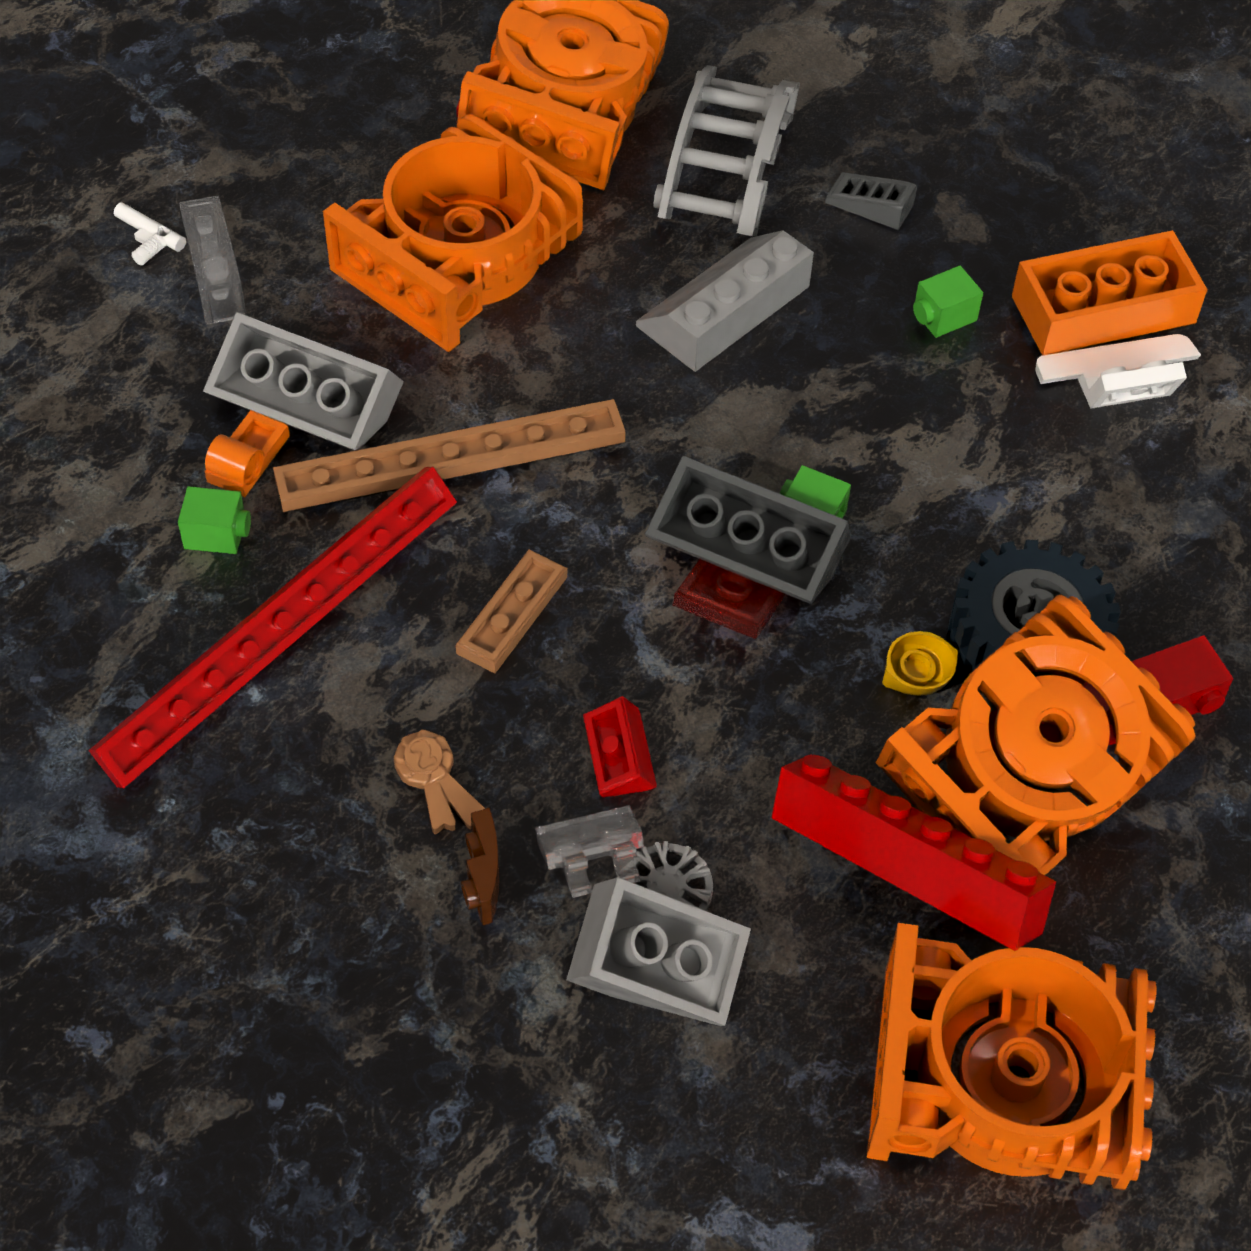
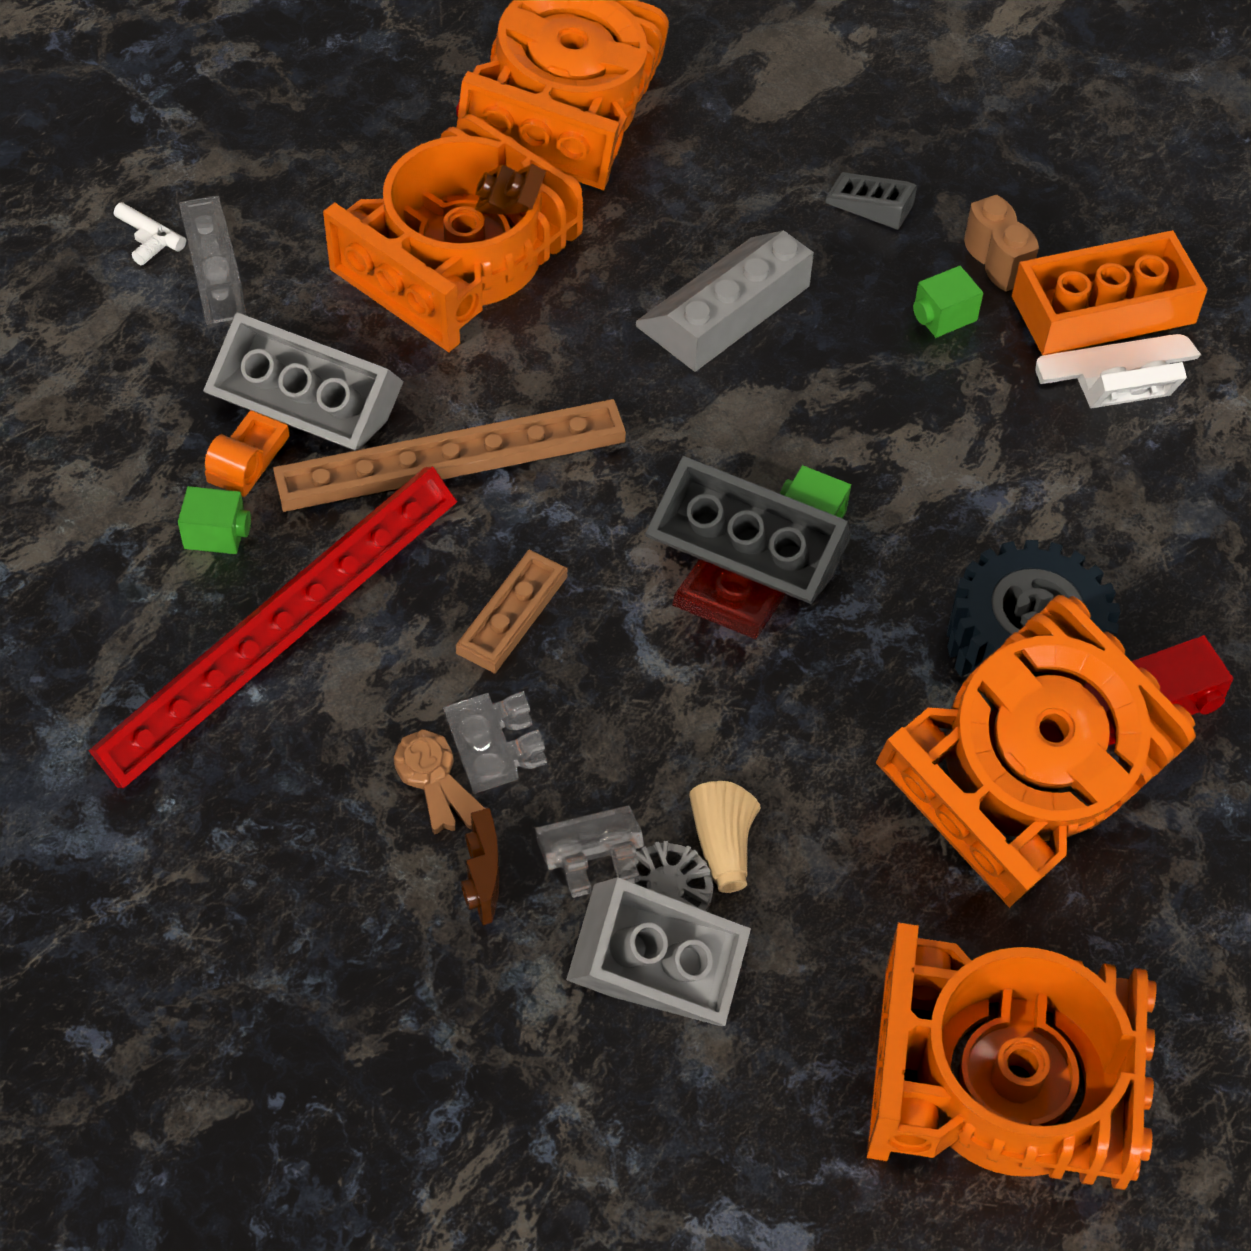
(482, 744): none -> clear plate
(508, 190): none -> reddish brown slope
(619, 749): red slope -> none
(723, 822): none -> tan piece
(777, 108): light grey fence -> none
(914, 851): red brick -> none
(919, 663): yellow hat -> none
(998, 240): none -> medium nougat brick

